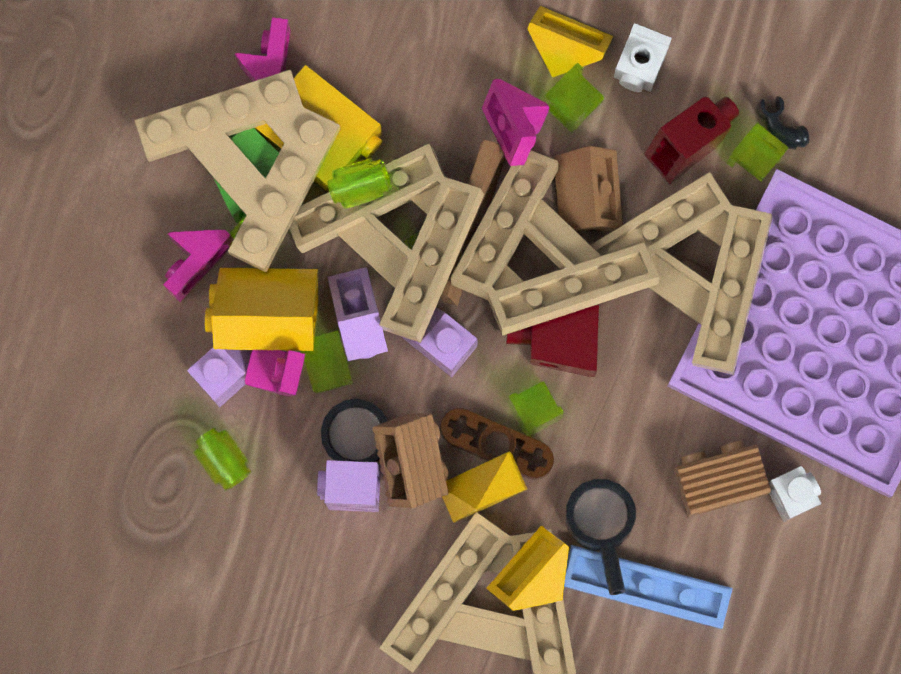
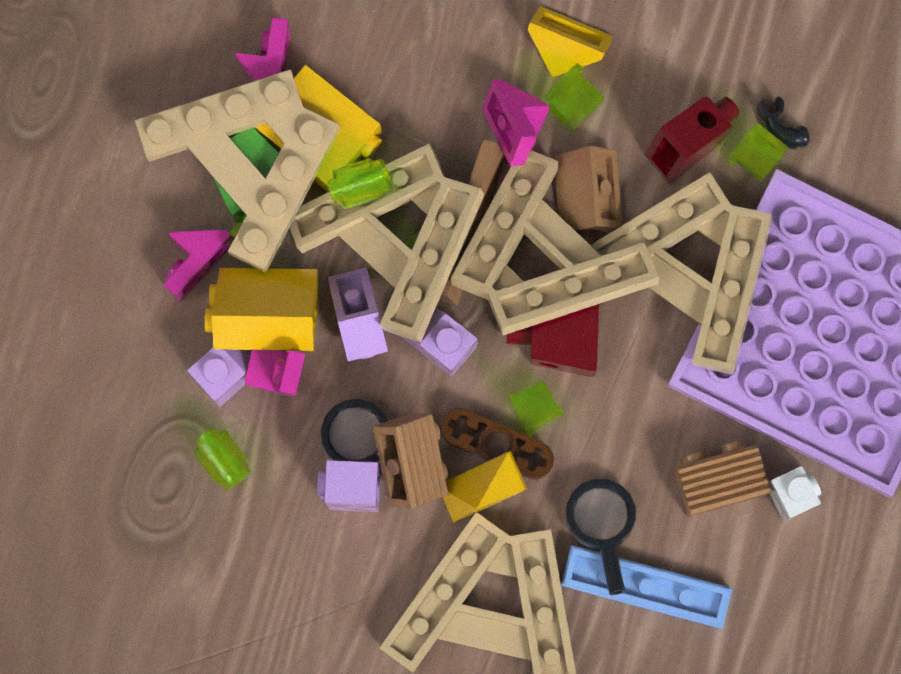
(327, 363): clear neon green panel -> none
(534, 573): yellow slope -> none
(645, 43): white brick -> none

